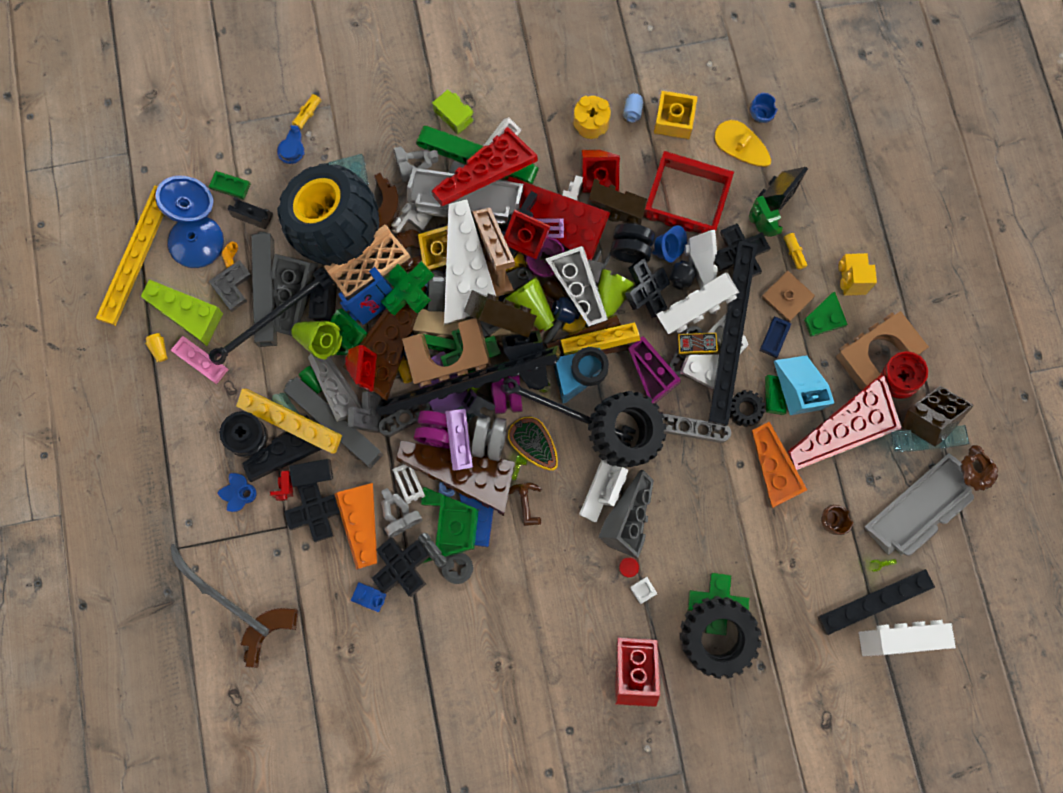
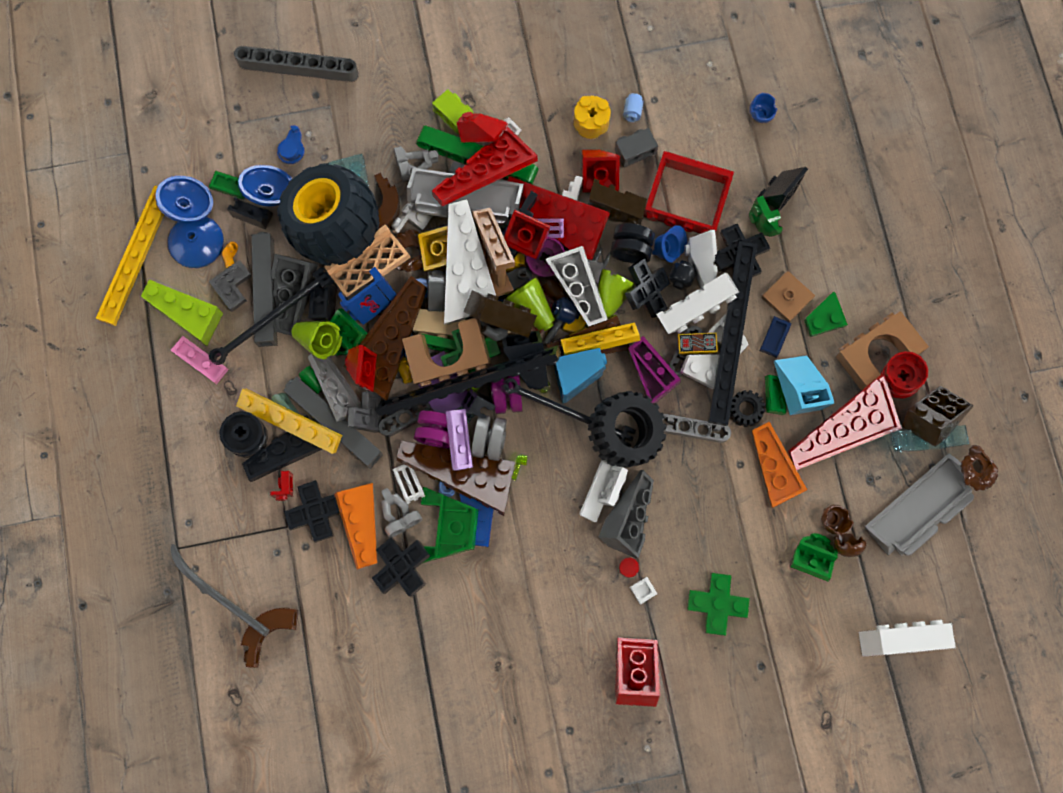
(157, 347): yellow cone -> none
(235, 492): blue plate -> none
(263, 184): none -> blue dish
(290, 58): none -> dark grey beam
(306, 111): yellow pin -> none
(311, 472): black hinge -> none
(368, 597): blue bracket -> none
(407, 288): green plate -> none
(432, 550): dark grey axle -> none
(466, 571): dark grey gear -> none
(479, 127): none -> red slope
(495, 334): none -> dark grey arm
(523, 491): reddish brown piece -> none
(533, 442): shield -> none
(592, 351): black tyre -> none
(636, 147): none -> dark grey brick
(675, 114): yellow brick -> none
(739, 655): black tyre -> none
(741, 143): yellow shield -> none
(795, 251): yellow axle -> none
(815, 556): none -> green slope
(849, 546): none -> reddish brown hair
(857, 274): yellow brick -> none
(876, 602): black plate -> none
(883, 563): clear neon green hand -> none

